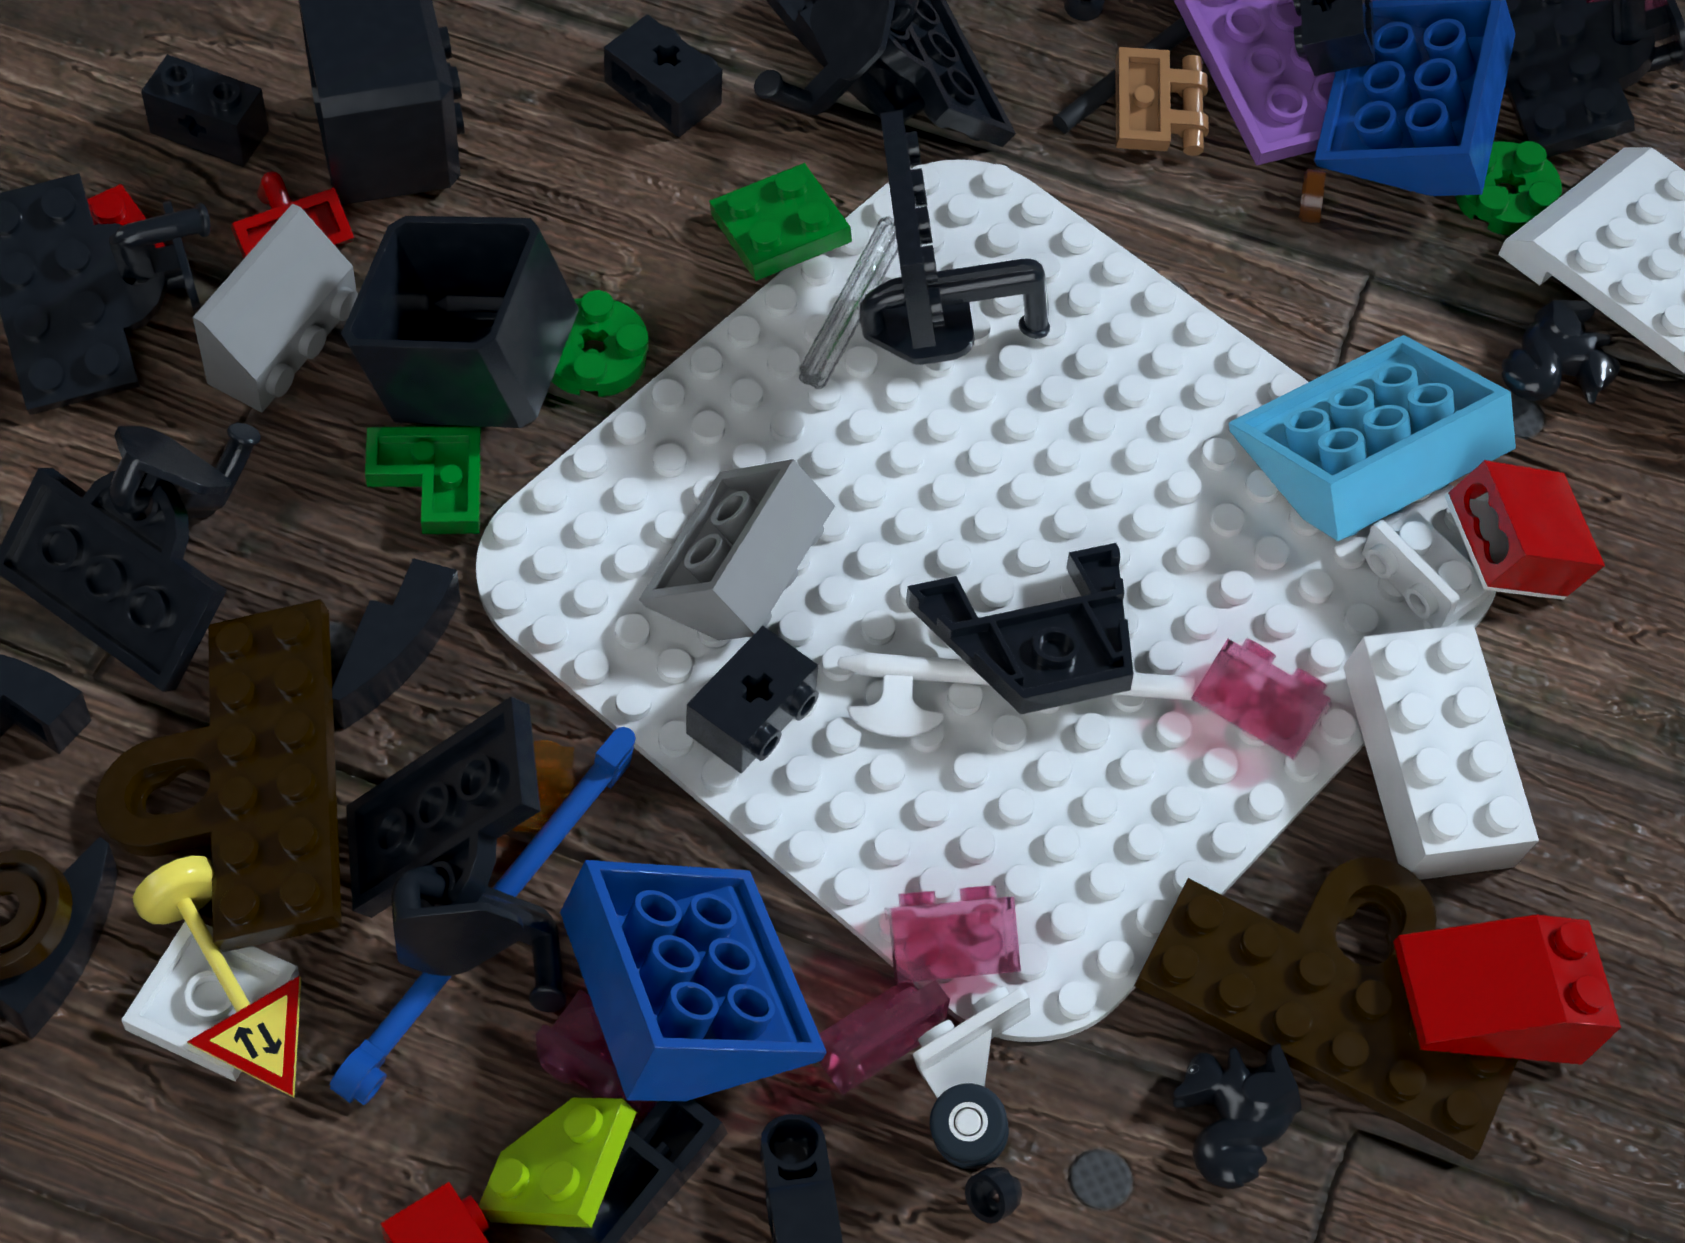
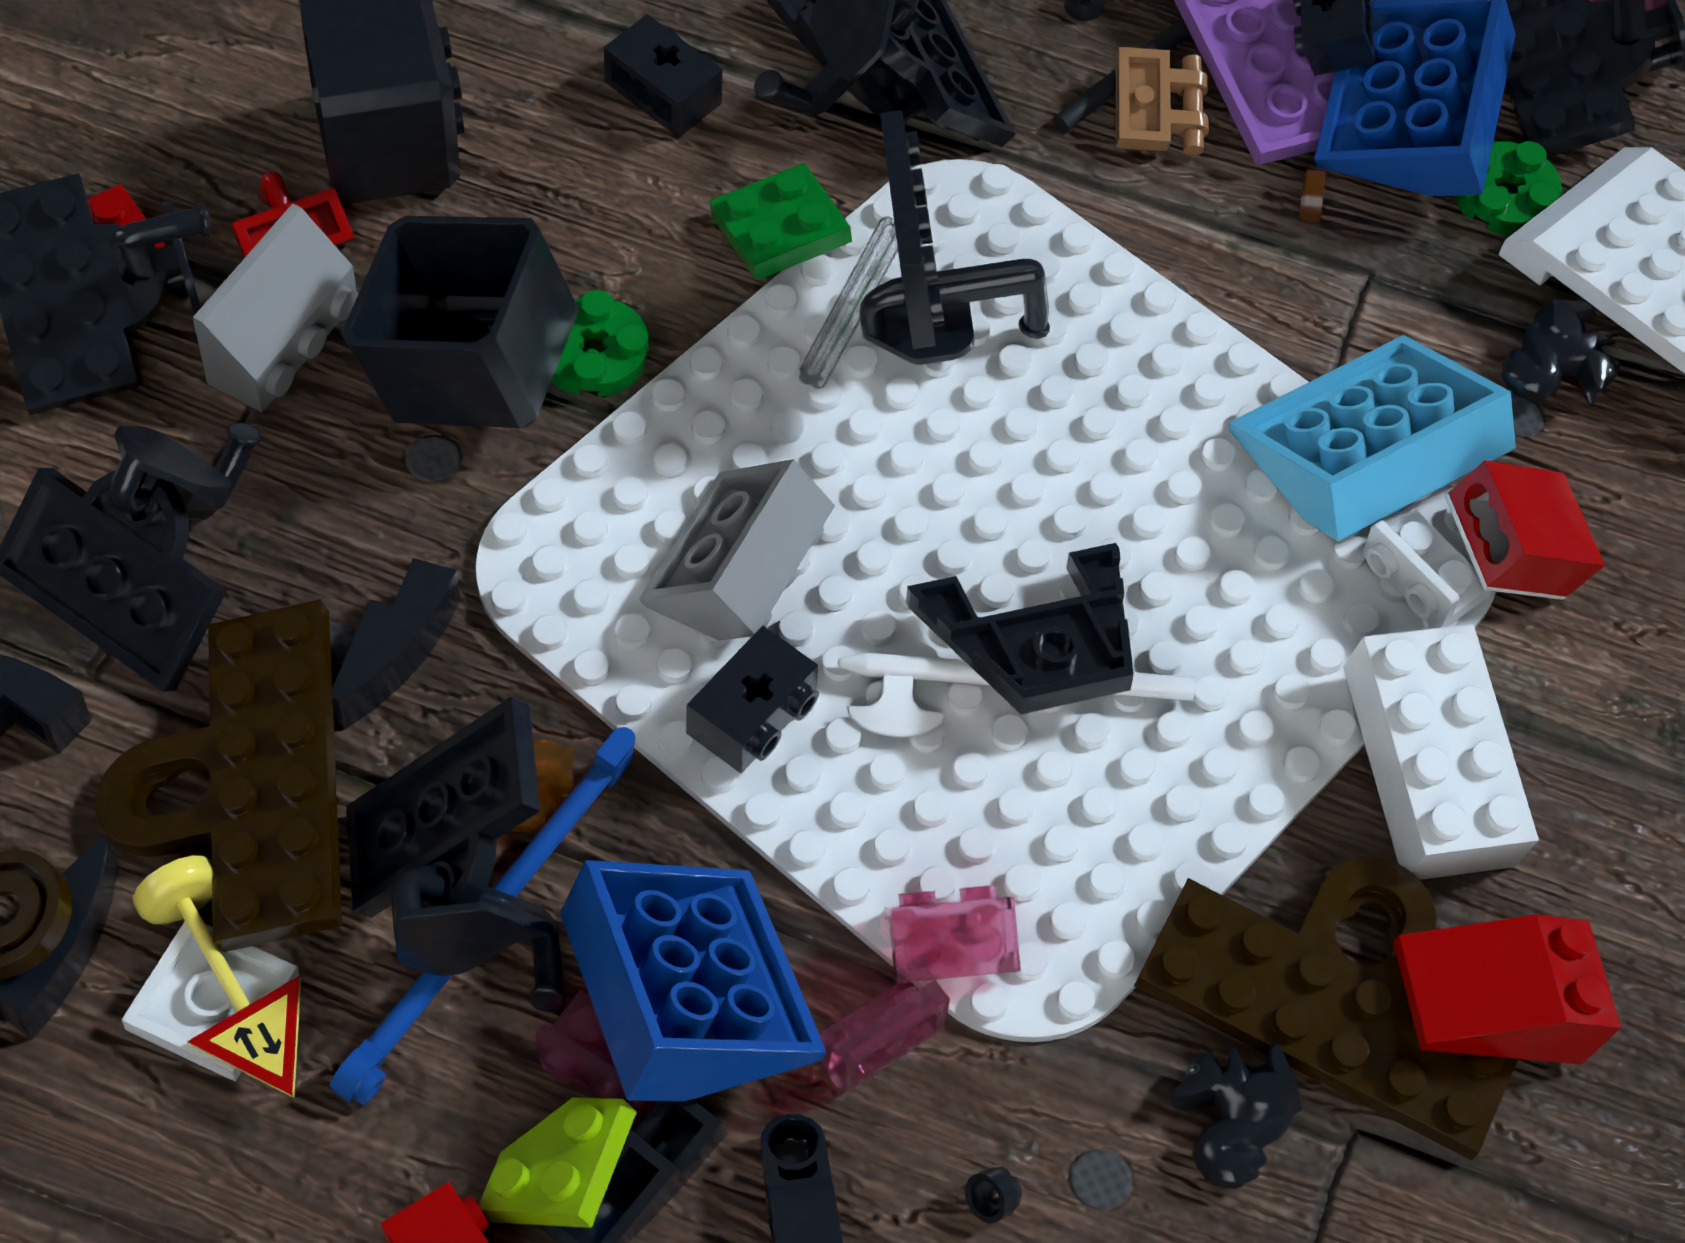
(205, 110): black brick -> none
(439, 461): green plate -> none
(967, 1117): plate -> none
(1262, 698): clear pink bracket -> none

